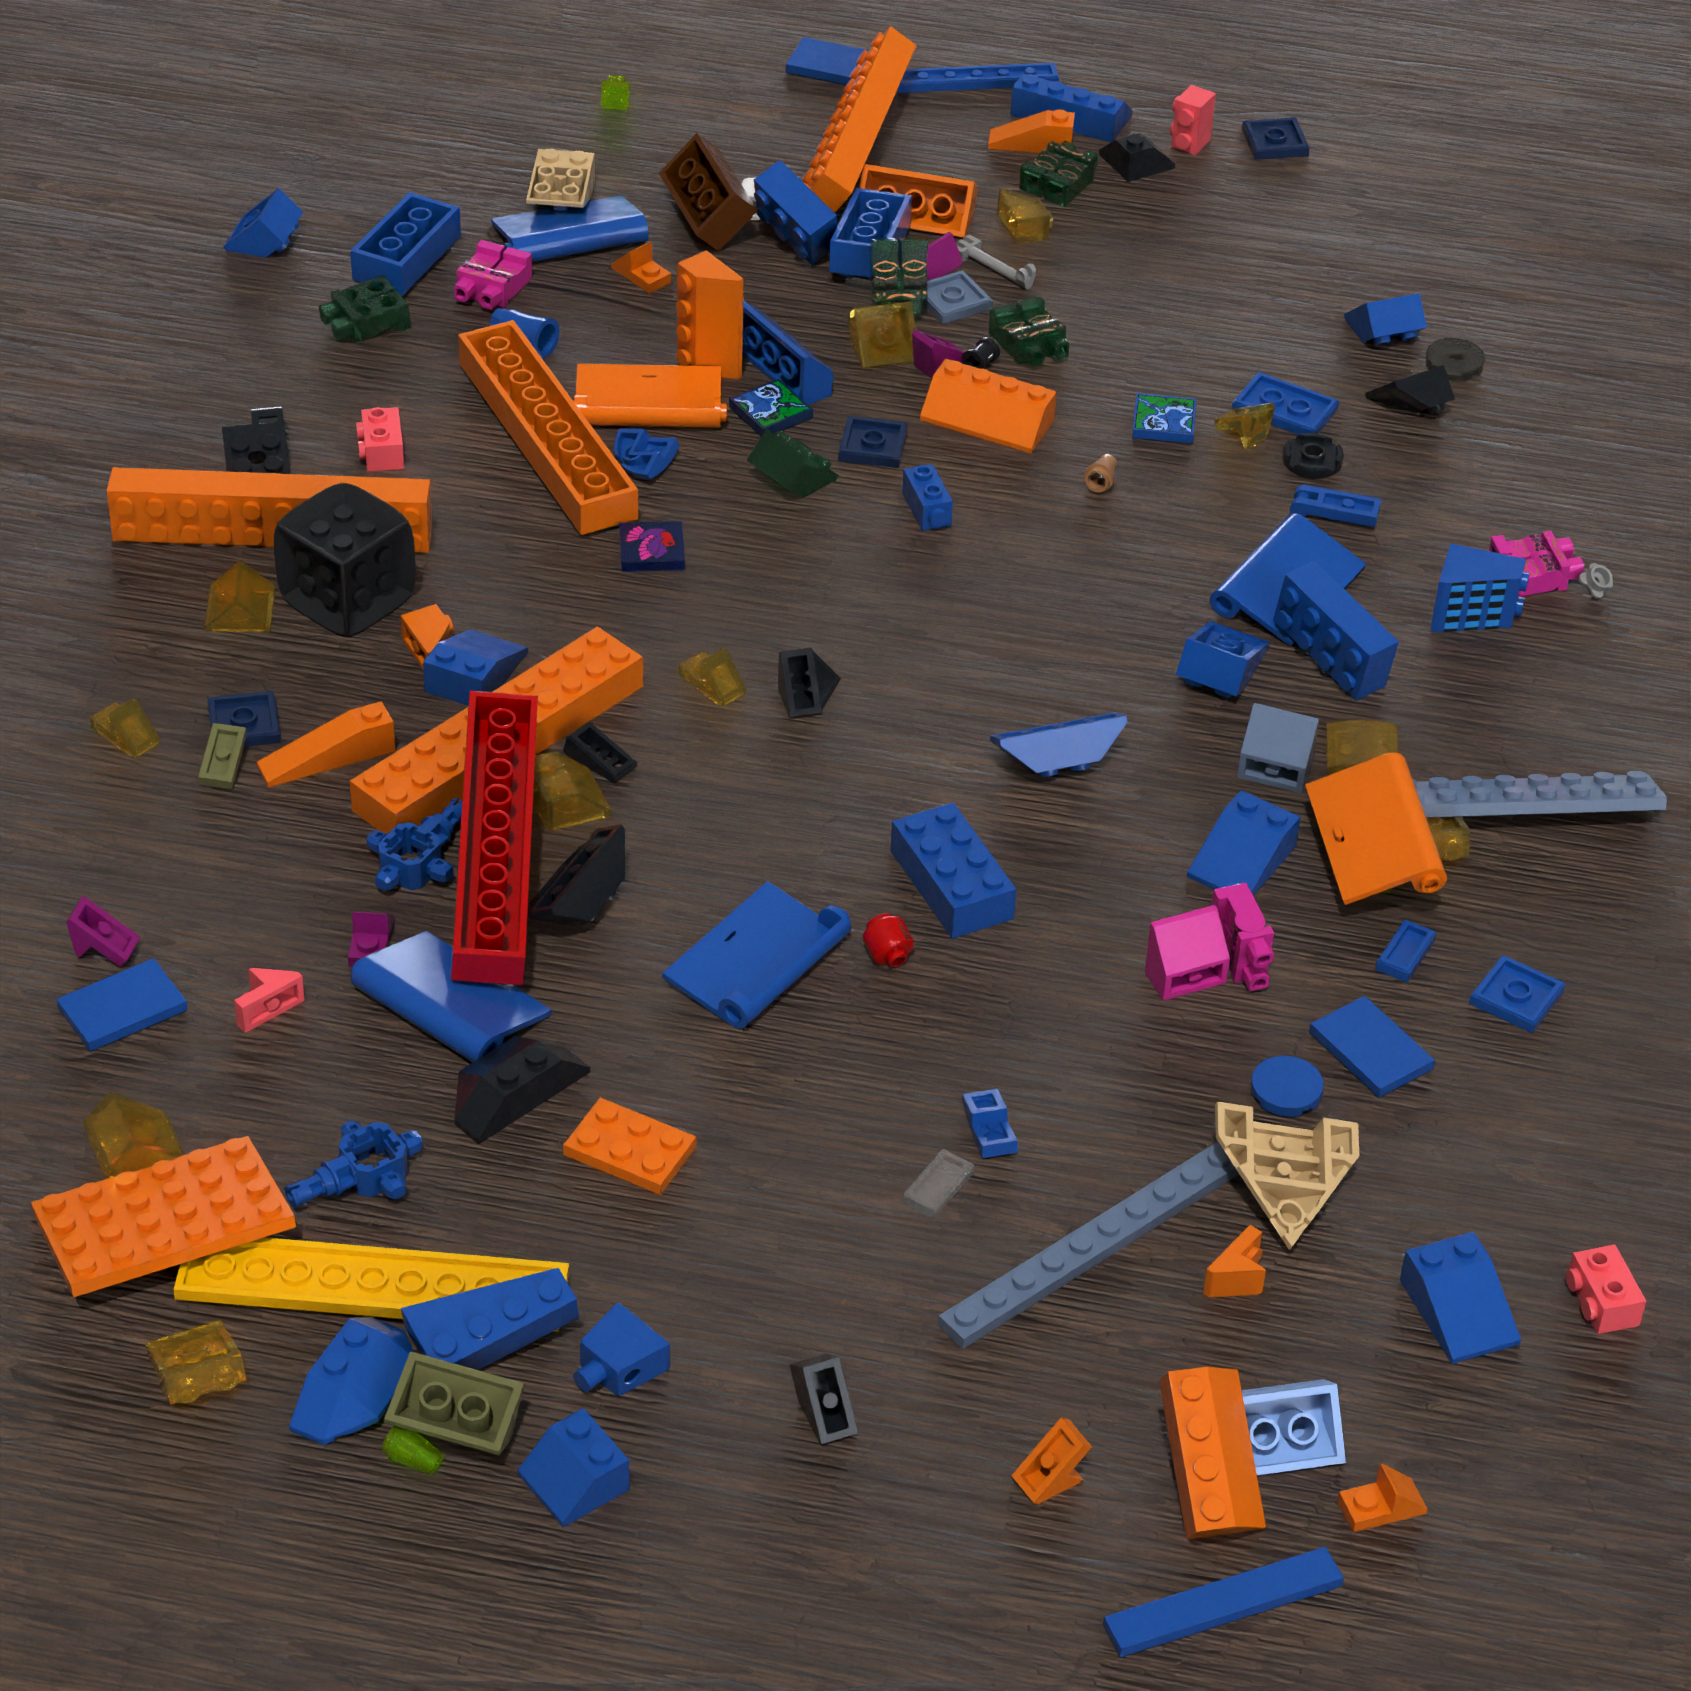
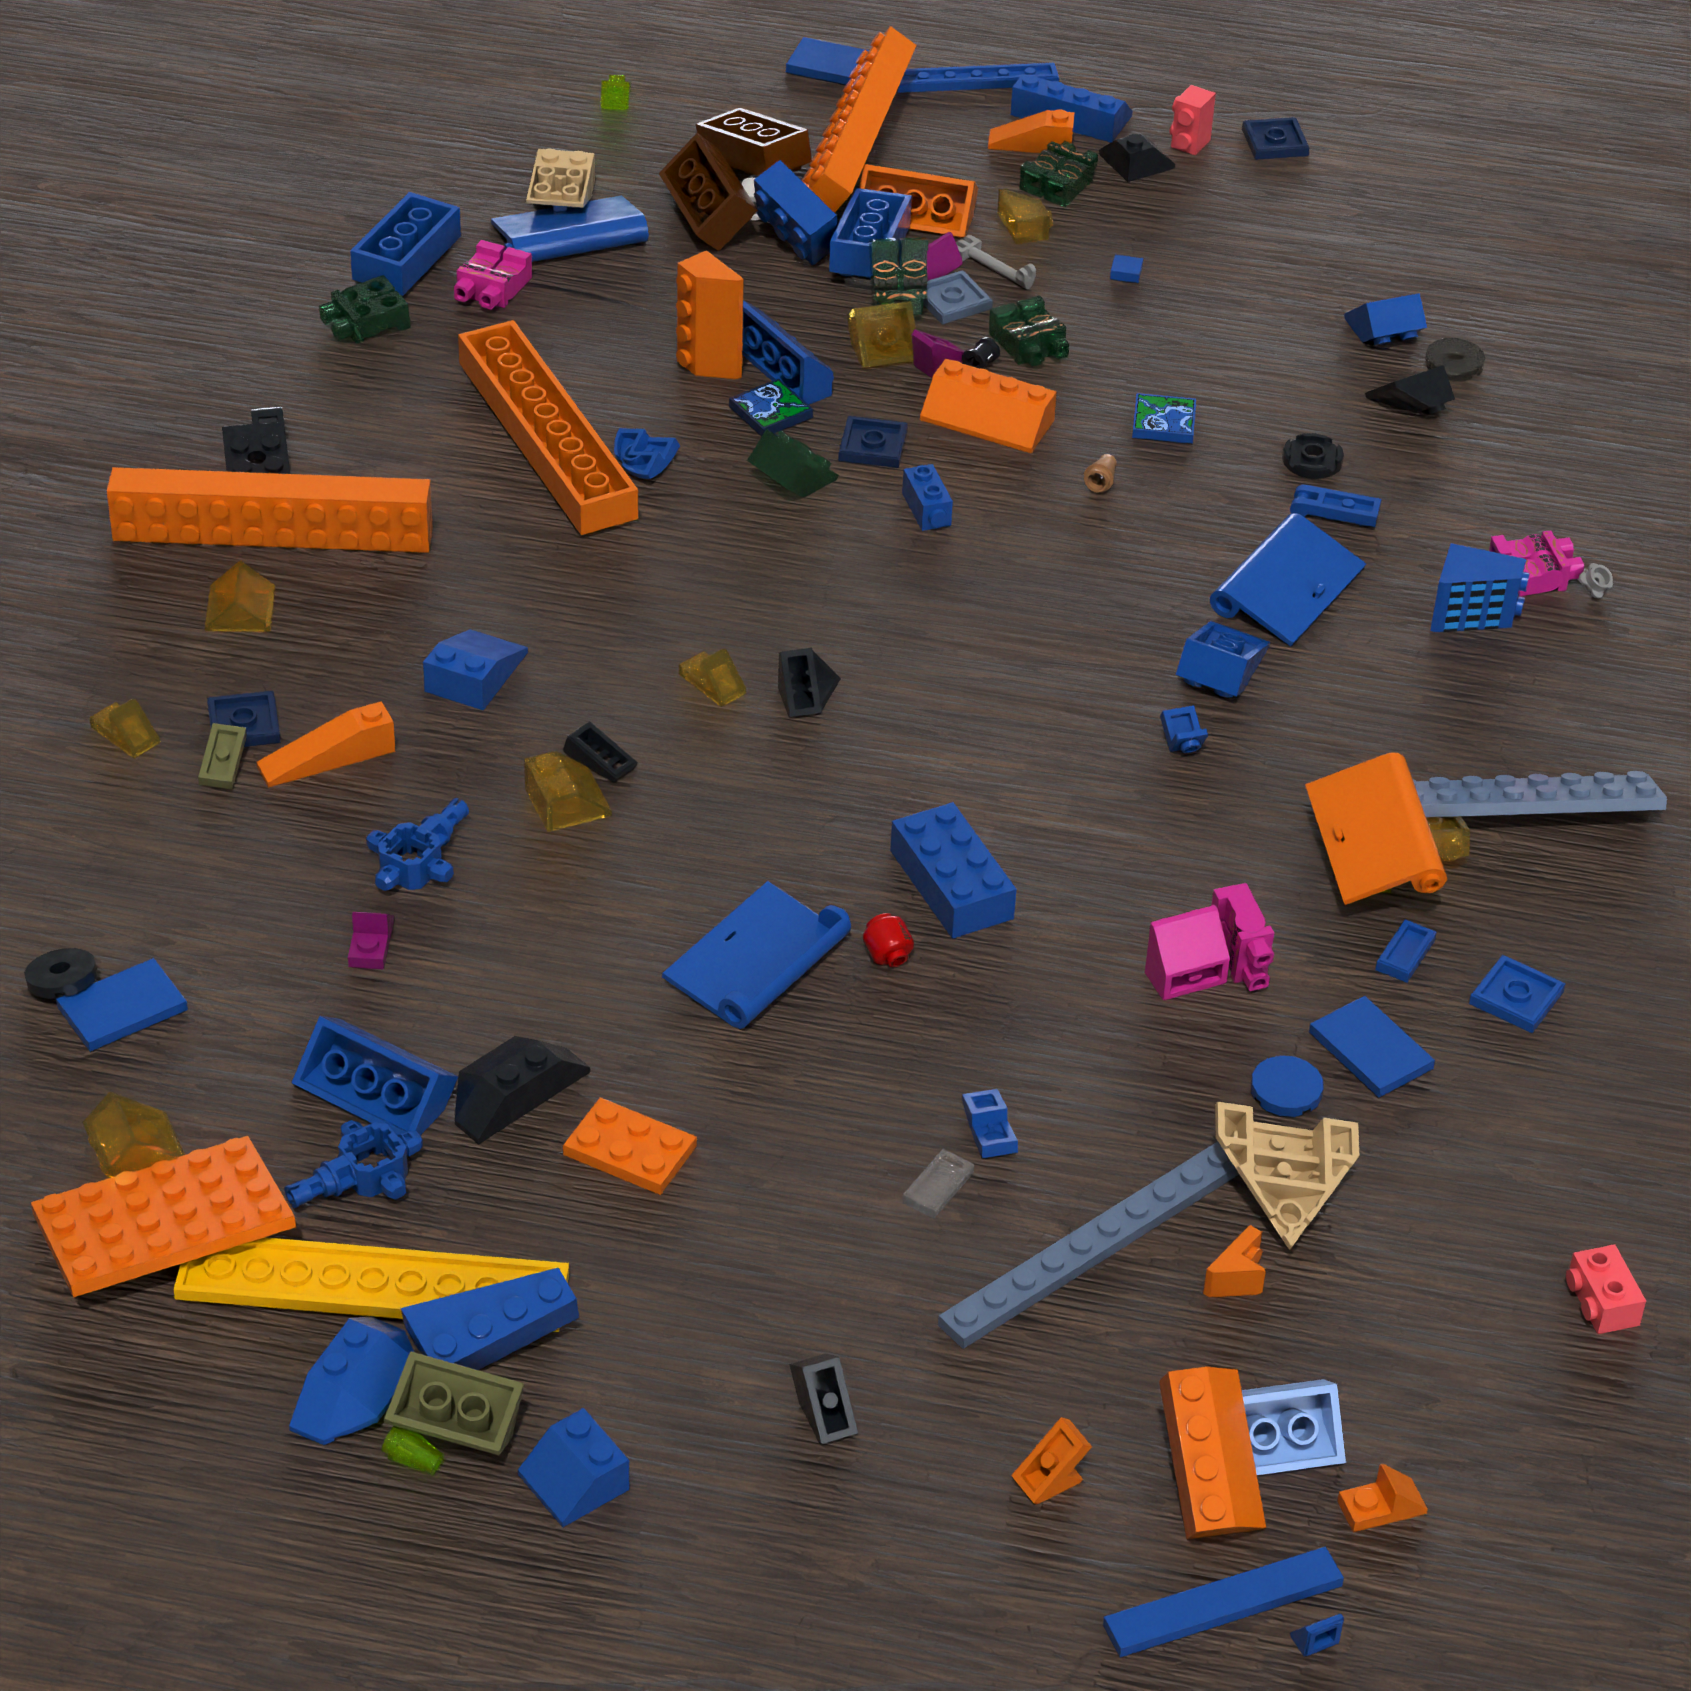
(61, 971): none -> black tile
(96, 928): magenta slope -> none
(196, 1362): clear yellow plate -> none
(265, 226): blue slope -> none
(269, 996): coral slope -> none
(345, 558): black piece -> none
(372, 1077): none -> blue slope
(380, 439): coral brick -> none
(424, 629): orange slope -> none
(429, 771): orange brick -> none
(463, 1015): blue door -> none
(495, 839): red brick -> none
(540, 331): blue plant -> none
(583, 880): black wedge -> none
(621, 1353): blue torso -> none
(641, 270): orange slope -> none
(650, 395): orange door -> none
(651, 546): clear blue tile -> none
(756, 141): none -> reddish brown brick
(1062, 744): wedge -> none
(1126, 268): none -> blue tile
(1183, 729): none -> blue bracket
(1245, 844): blue slope -> none
(1249, 421): clear yellow slope -> none
(1278, 748): sand blue slope -> none
(1295, 407): blue tile -> none
(1318, 1635): none -> blue slope
(1335, 630): blue brick -> none
(1358, 741): clear yellow slope -> none
(1460, 1297): blue slope -> none

